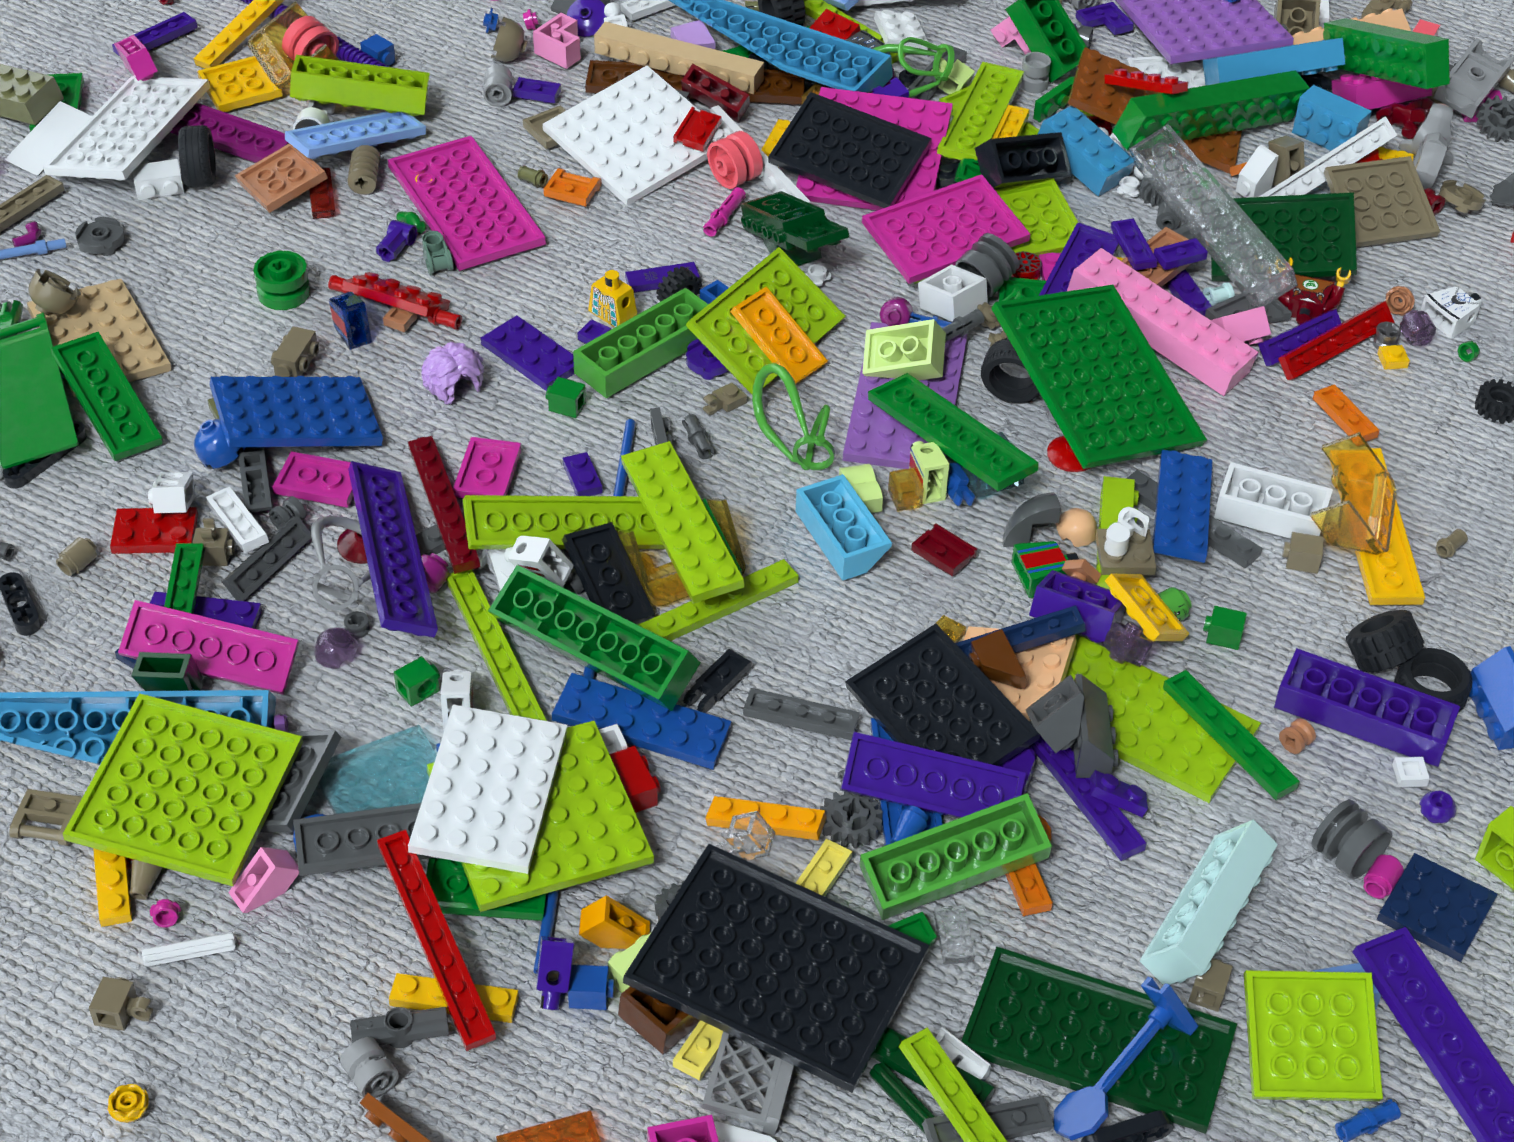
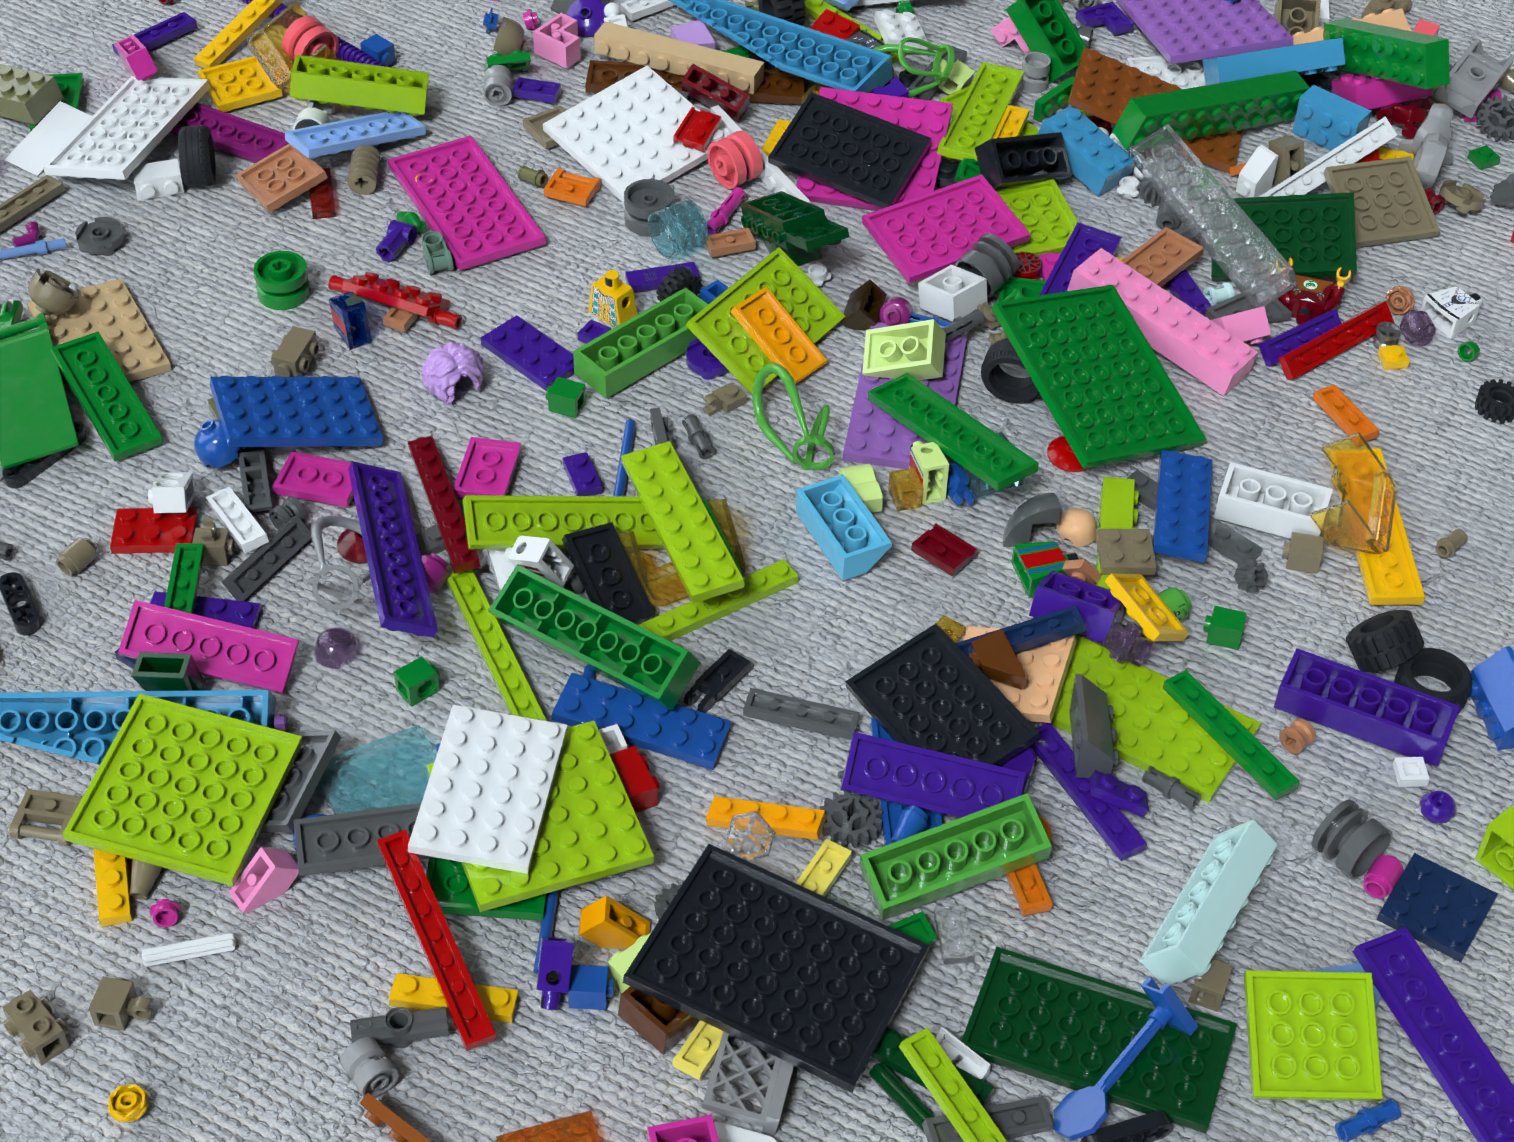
(35, 1026): none -> dark tan brick
(357, 618): dark grey bush -> none
(456, 690): white torso -> none
(515, 61): none -> green plate
(642, 199): none -> dark grey wheel
(677, 228): none -> clear light blue wheel
(730, 242): none -> nougat plate
(863, 306): none -> dark brown brick
(904, 7): none -> green plate
(1058, 714): dark grey slope -> none
(1119, 533): white leg -> none
(1133, 244): dark purple tile -> none
(1151, 82): red plate -> none
(1171, 787): none -> dark grey pin
(1180, 254): dark purple plate -> none
(1251, 575): none -> dark grey gear
(1483, 157): none -> green plate

